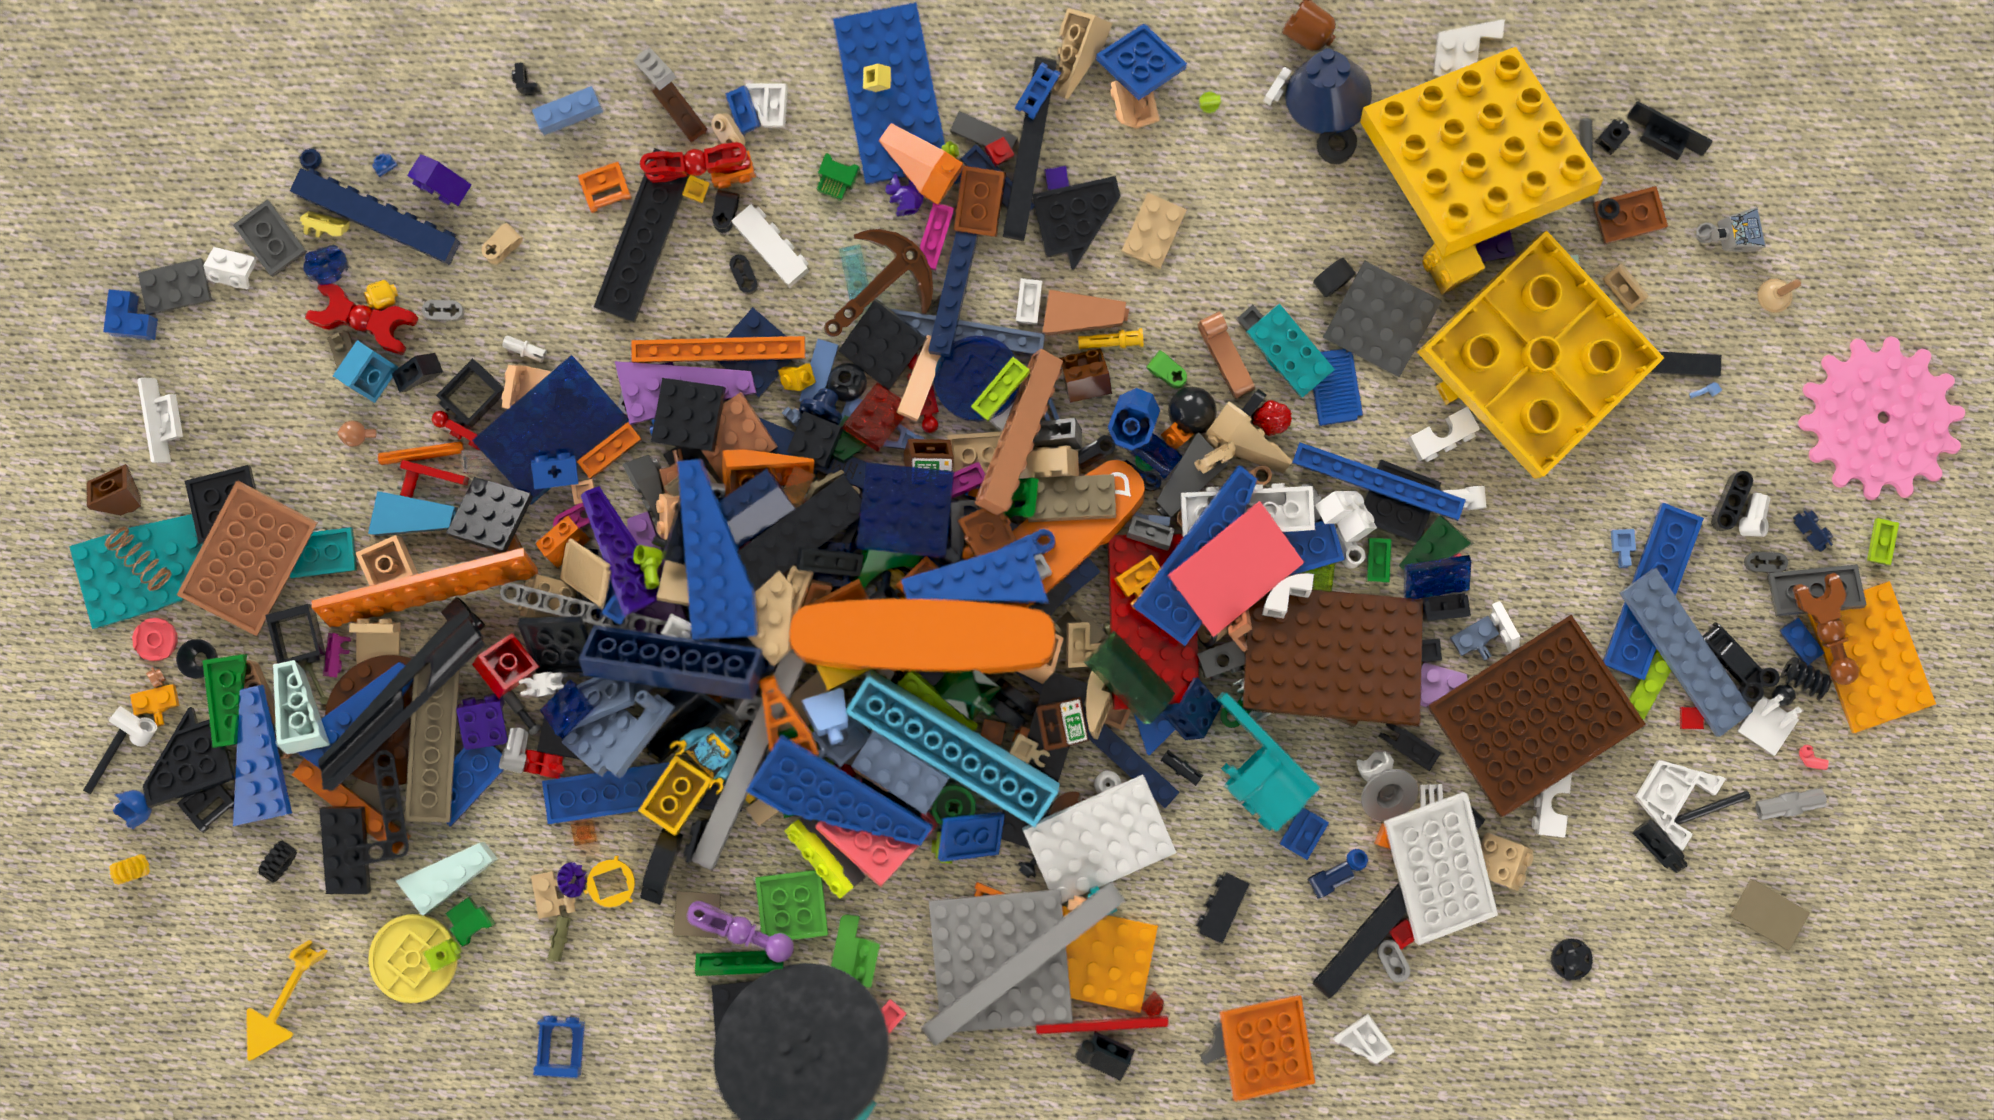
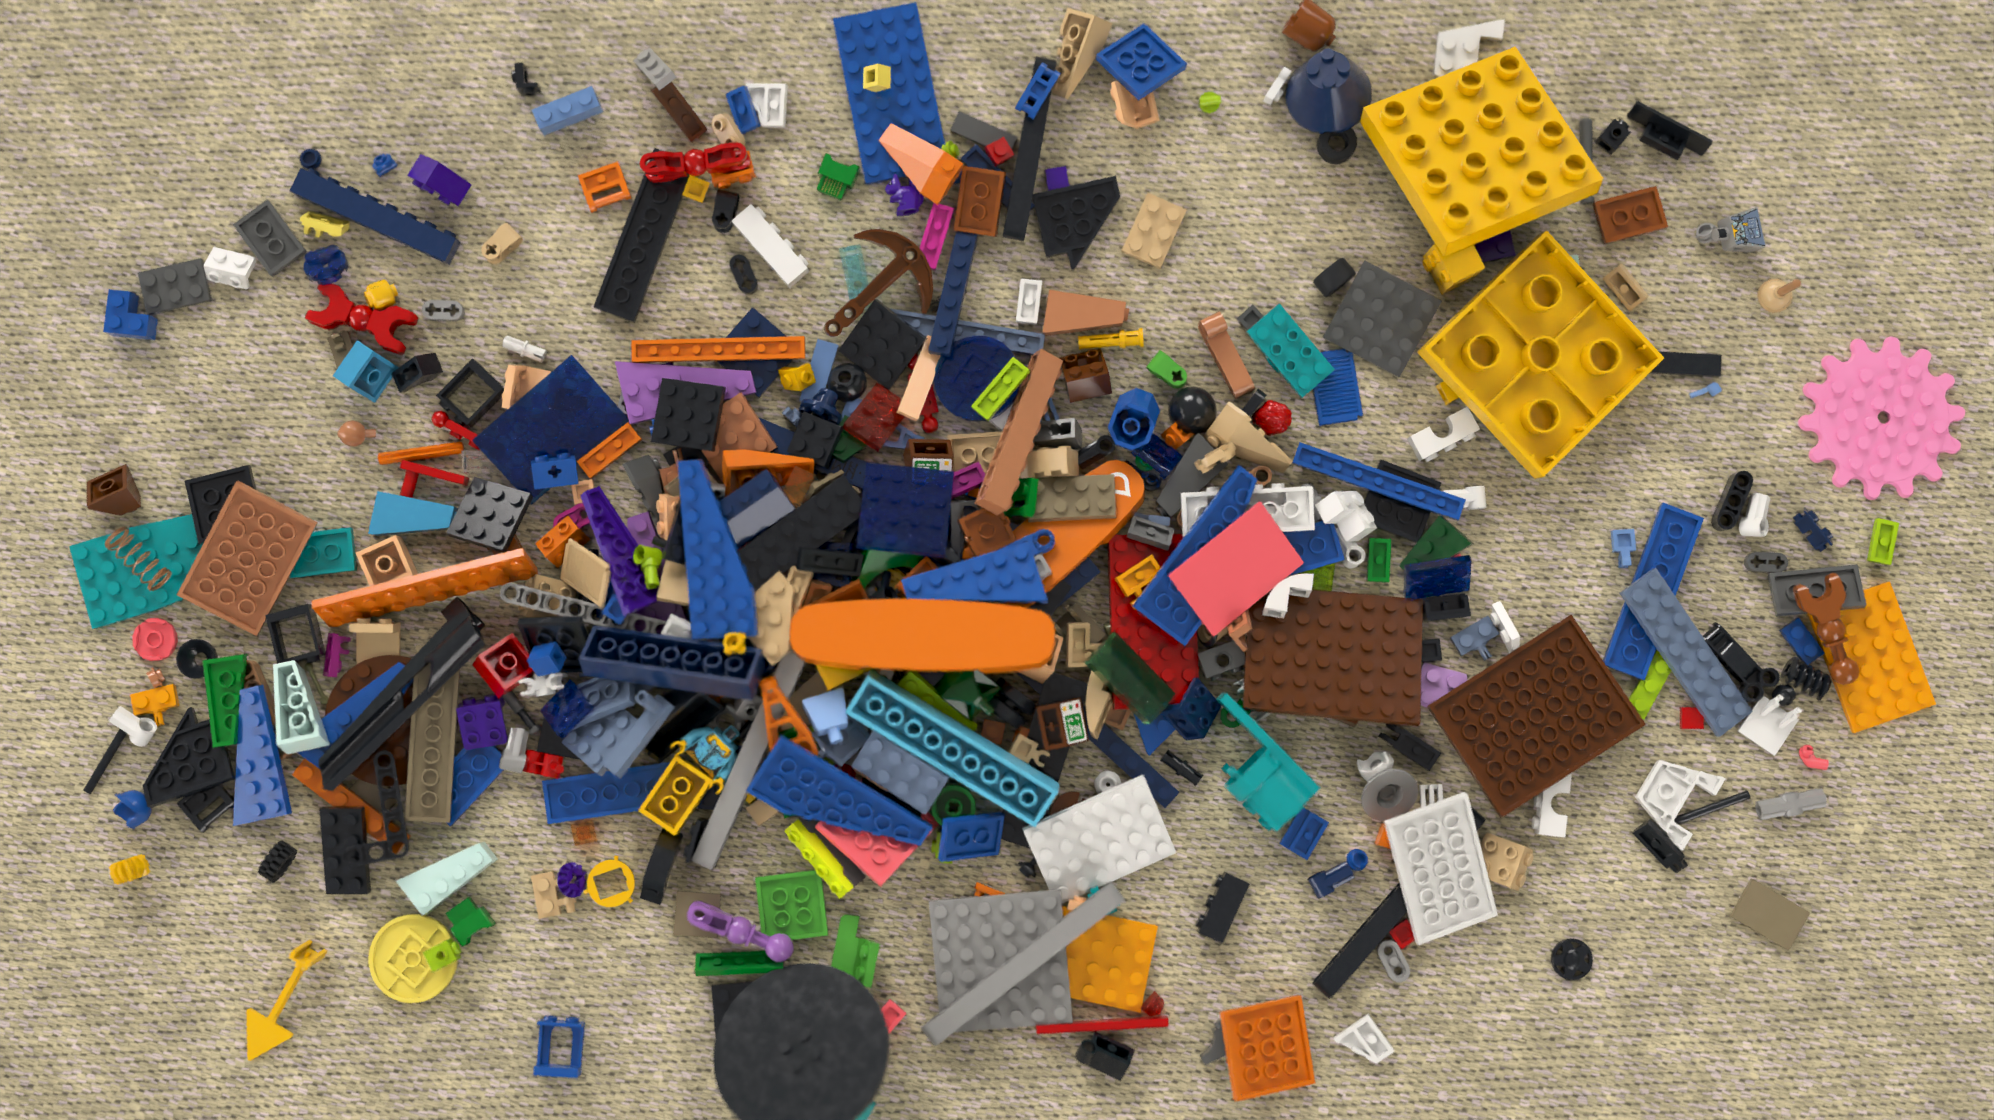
(160, 419): white bracket -> none
(546, 659): none -> blue brick
(559, 938): olive pin -> none
(730, 638): none -> yellow plate
(1614, 209): black plate -> none

